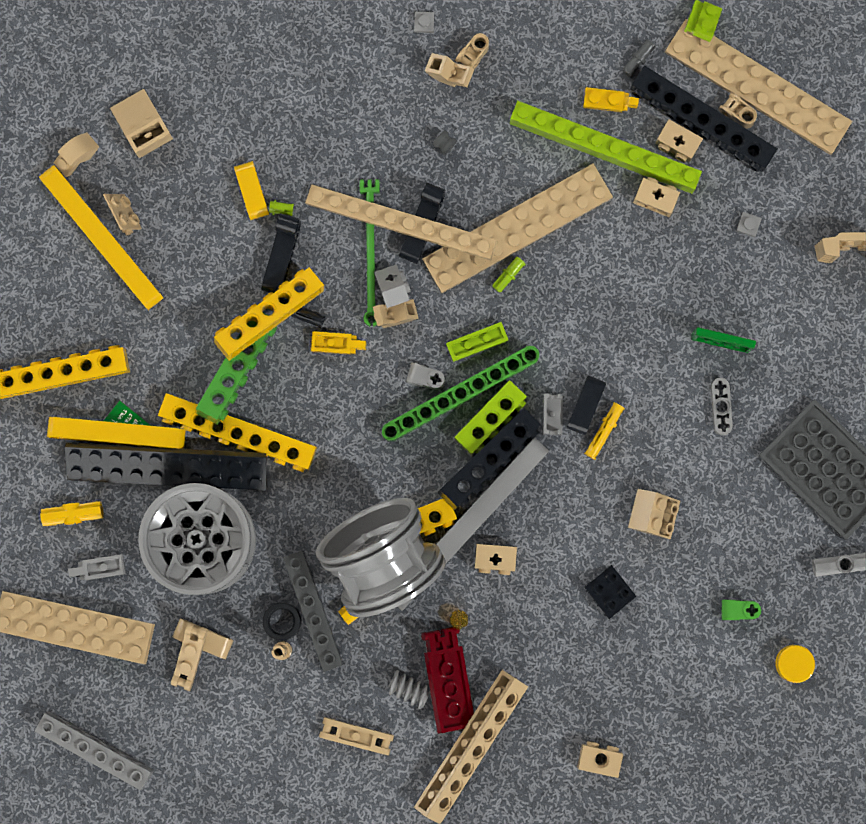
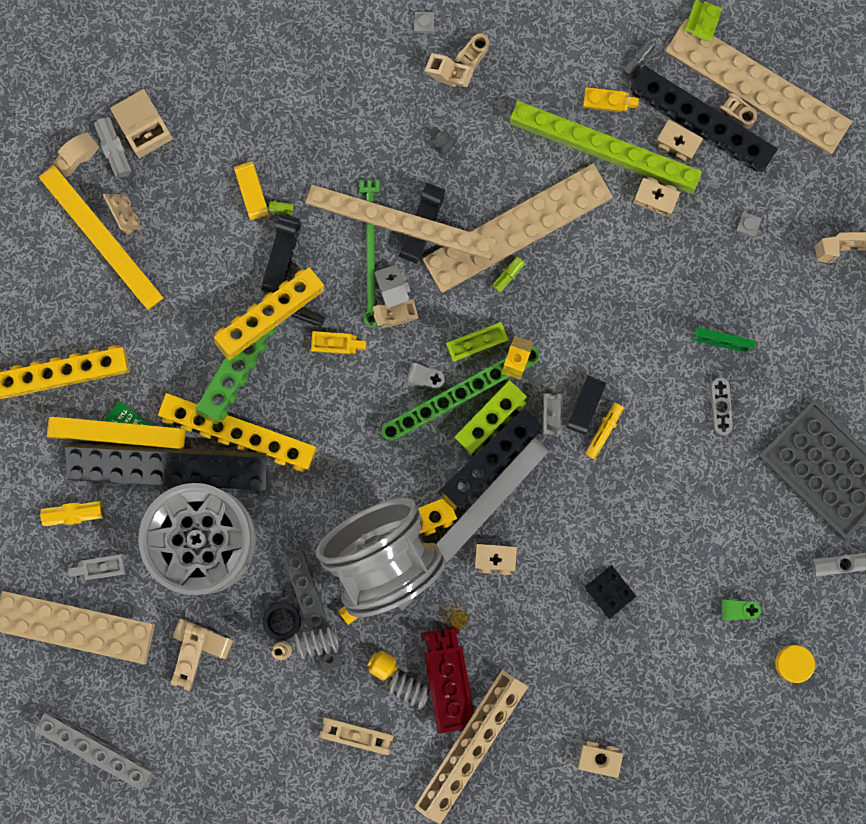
(112, 147): none -> light grey piece
(317, 642): none -> light grey piece
(382, 665): none -> yellow head
(517, 357): none -> yellow slope
(654, 513): tan slope -> none

